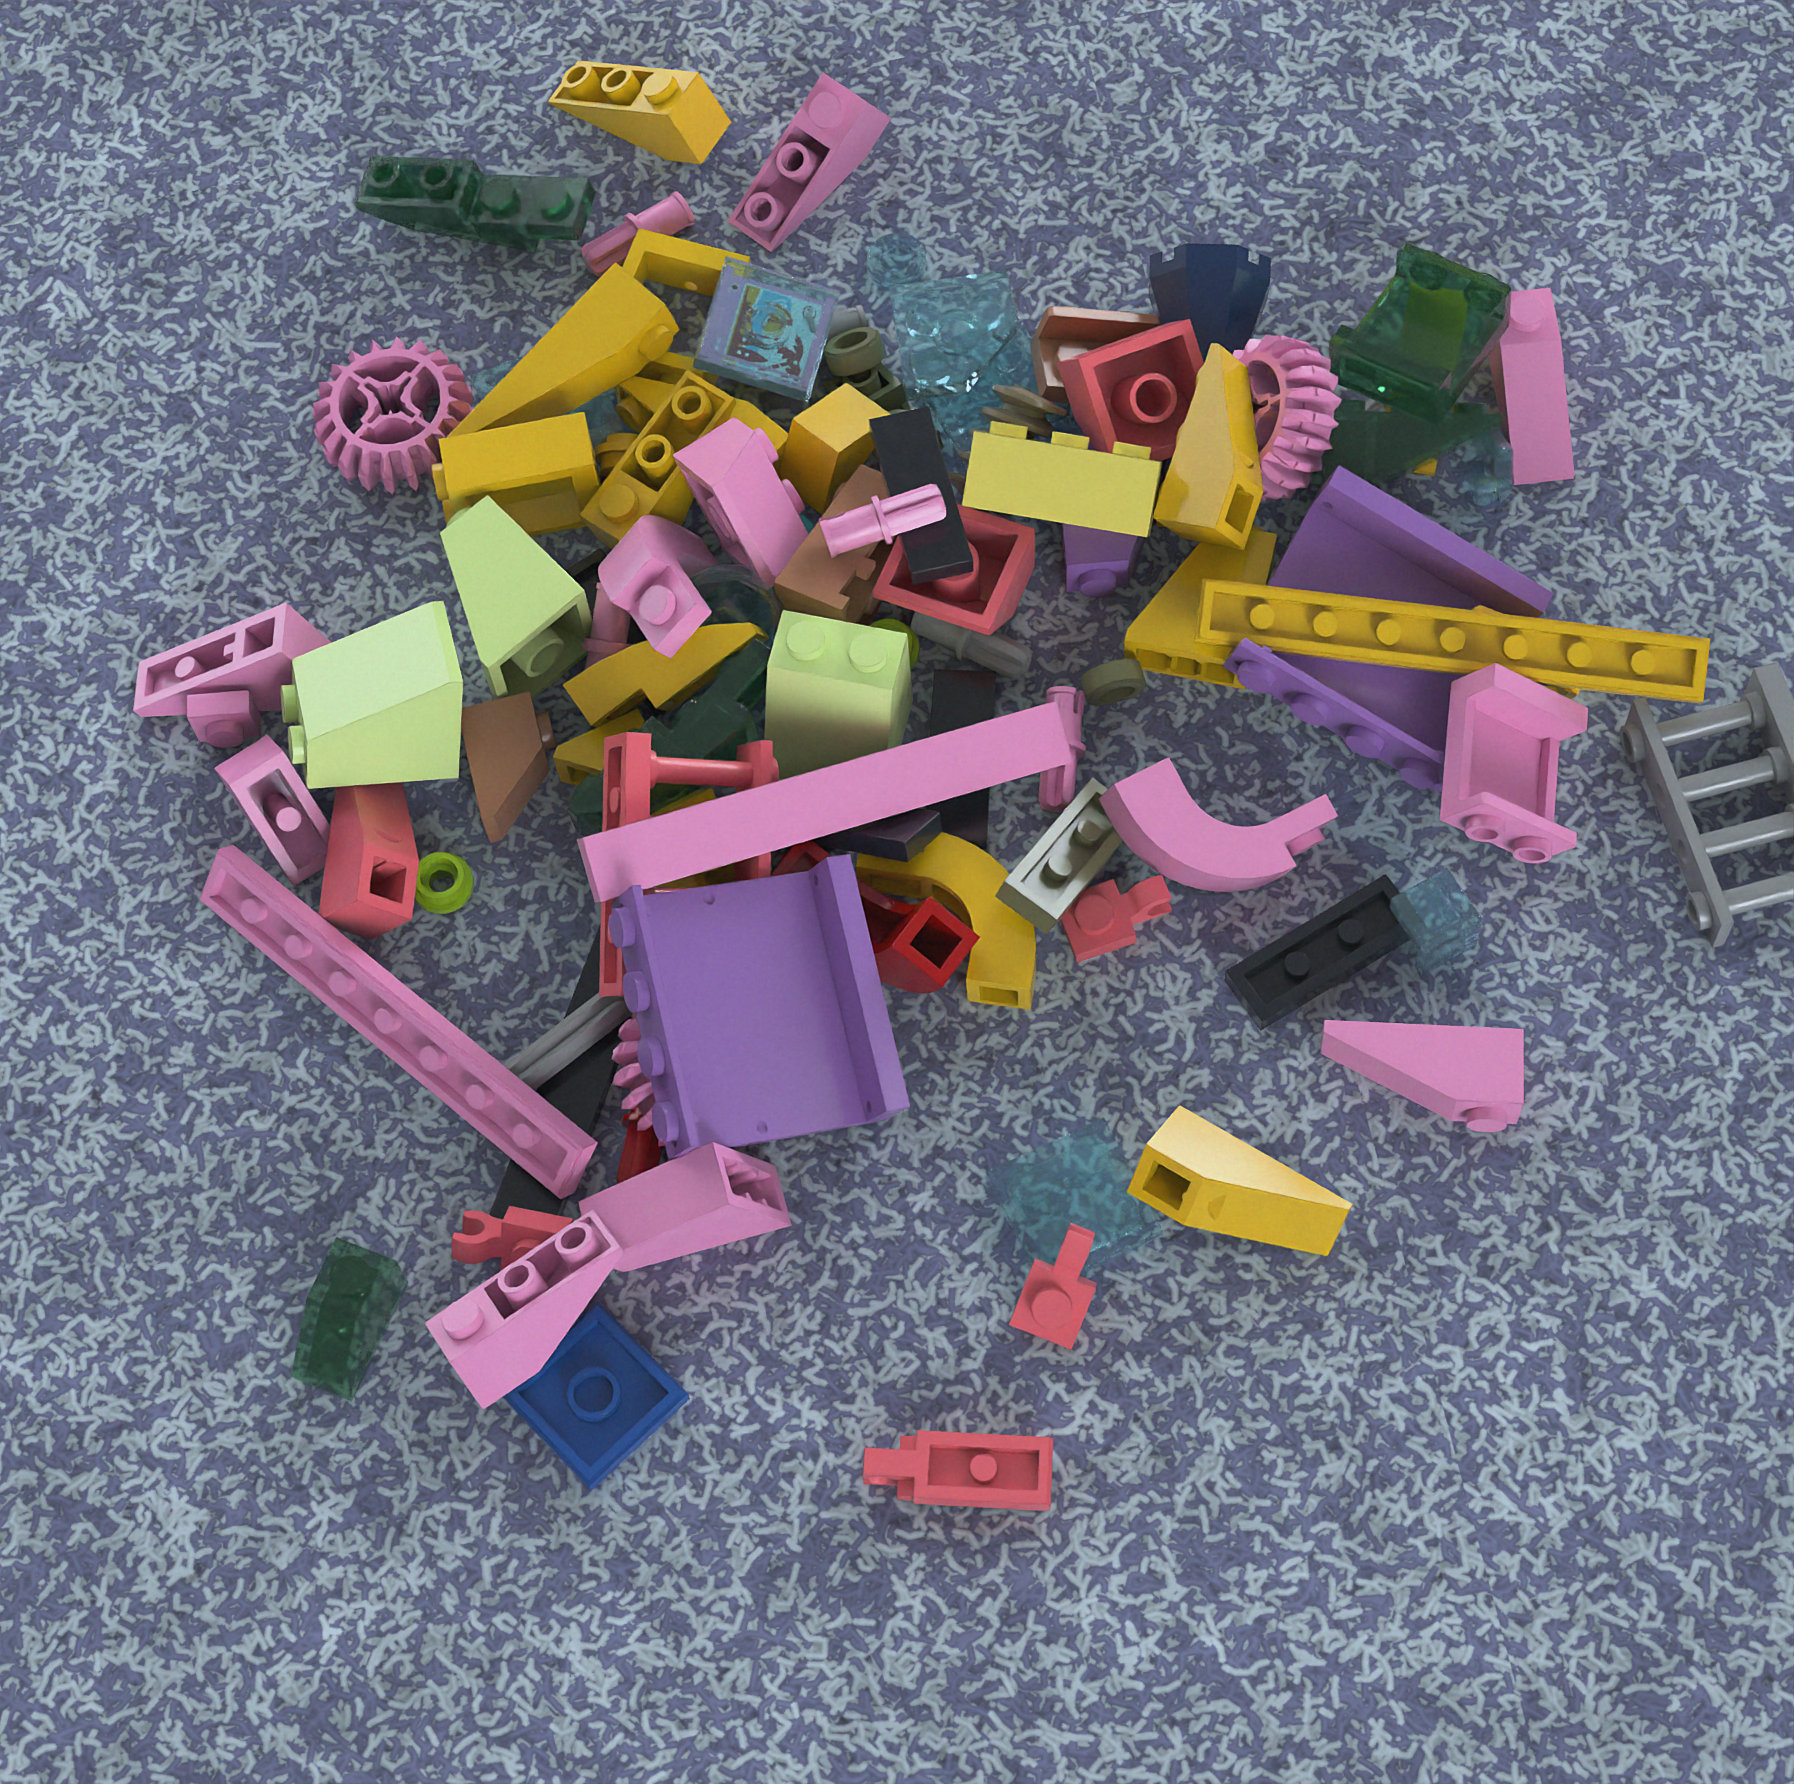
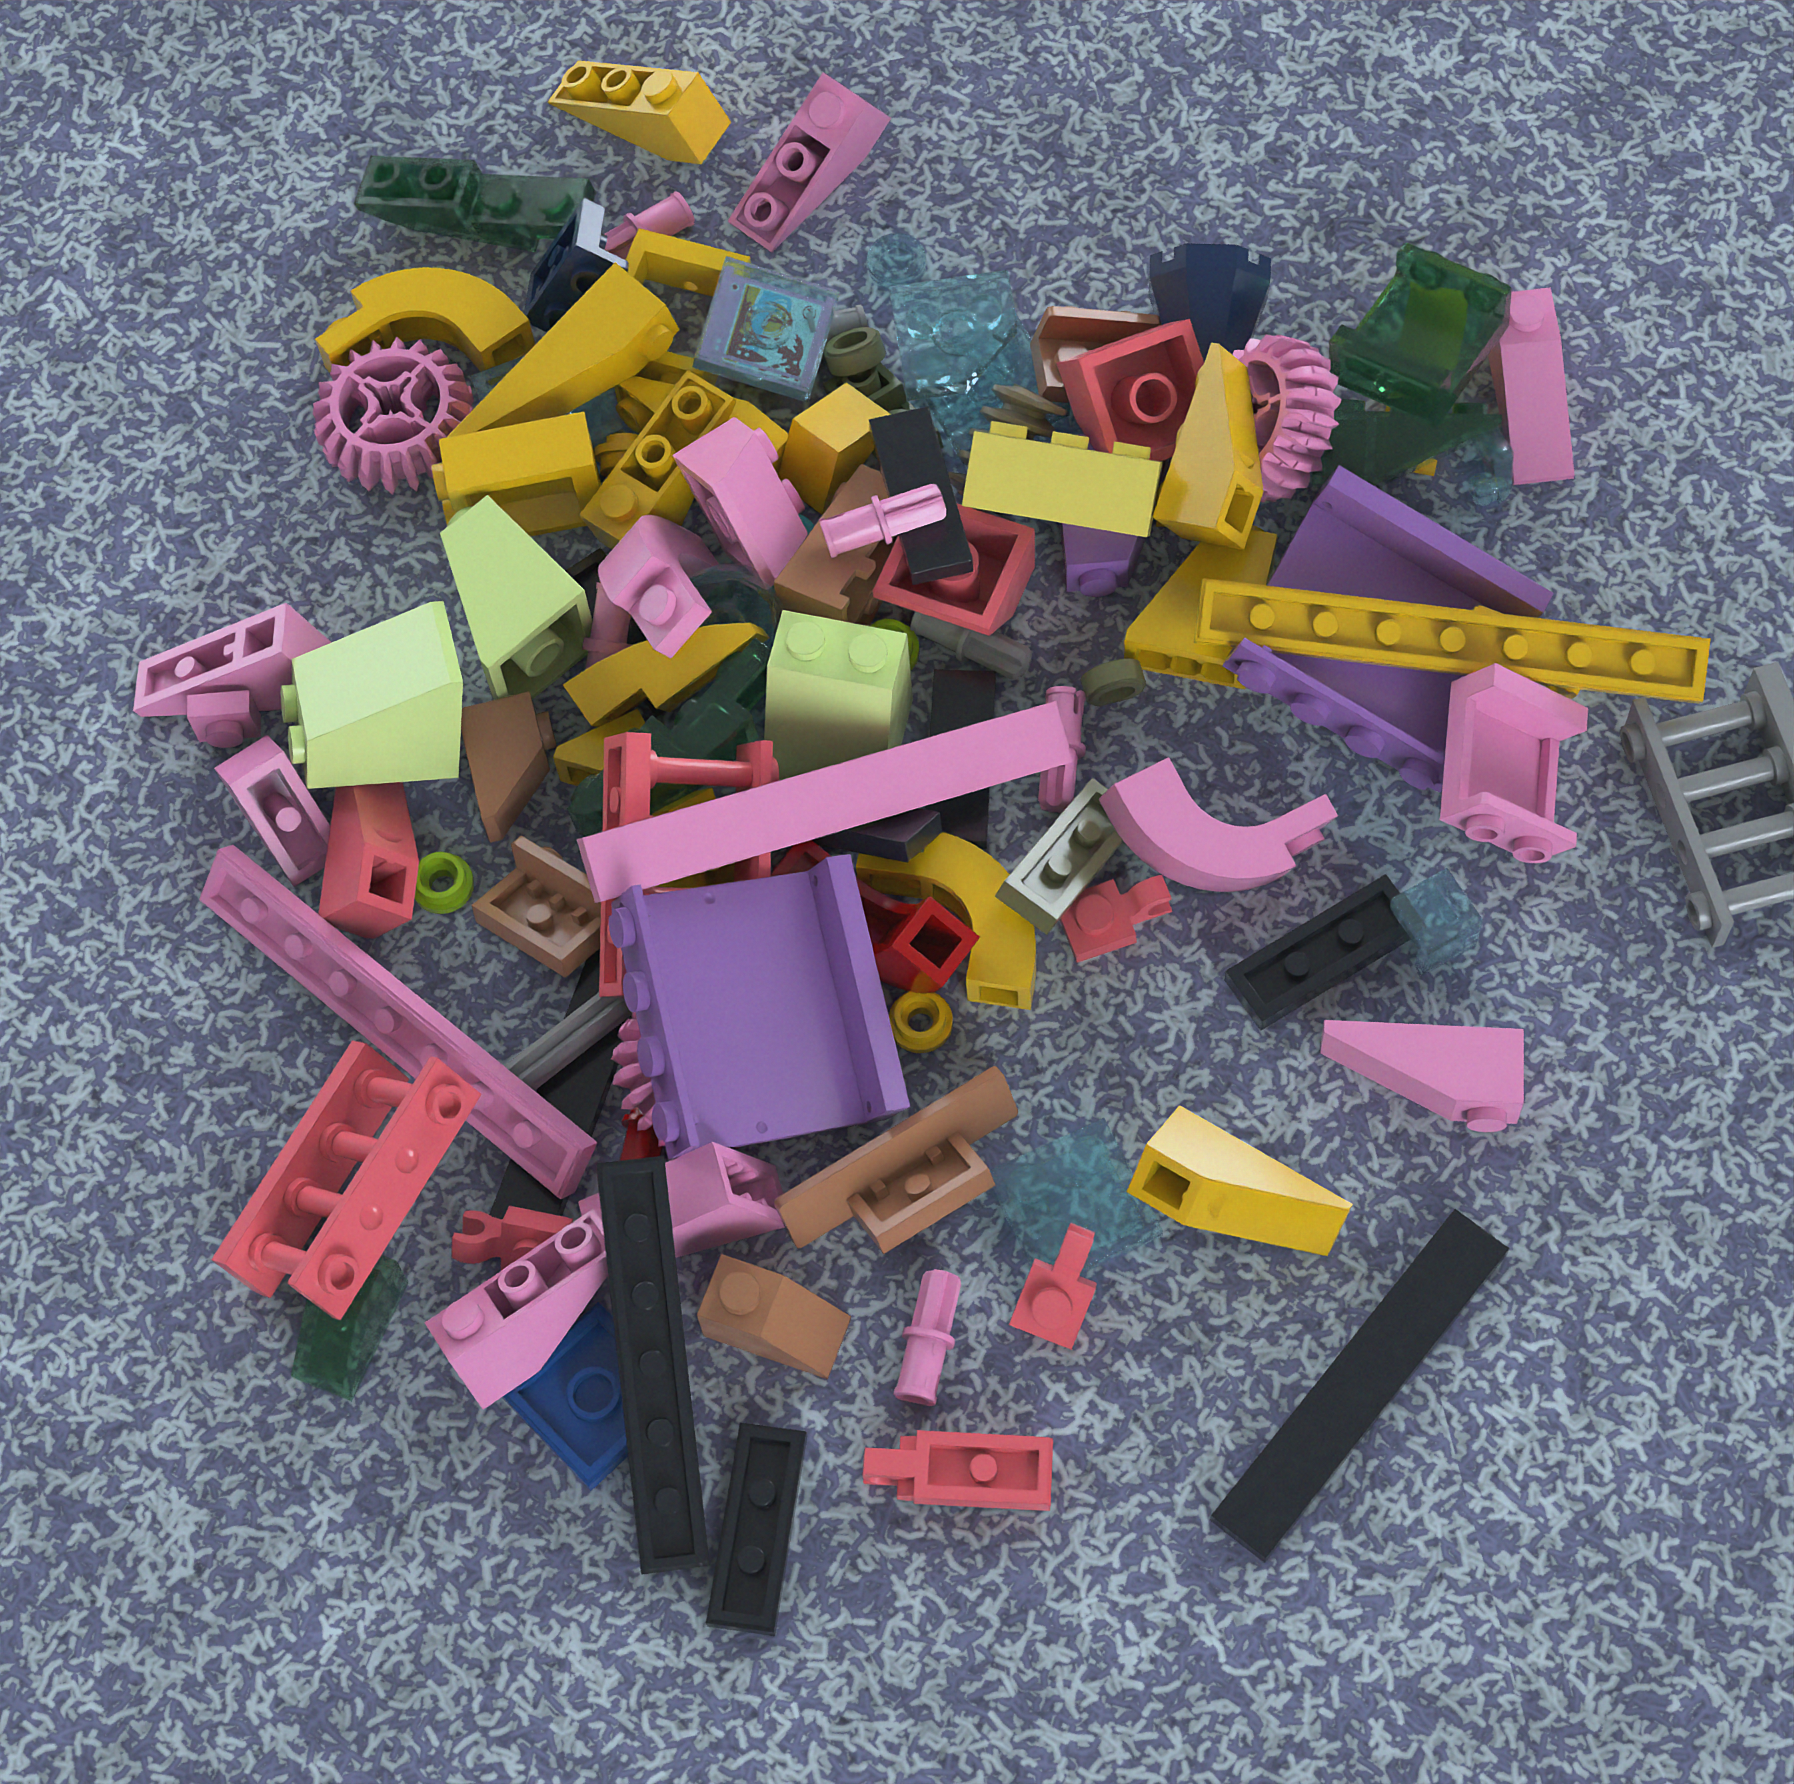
(316, 1163): none -> coral fence
(431, 306): none -> yellow arch
(543, 909): none -> nougat bracket
(569, 267): none -> dark blue bracket
(652, 1365): none -> black tile
(757, 1529): none -> black tile
(771, 1317): none -> nougat slope
(908, 1172): none -> nougat bracket
(916, 1003): none -> yellow plate
(928, 1338): none -> bright pink axle
(1359, 1385): none -> black tile

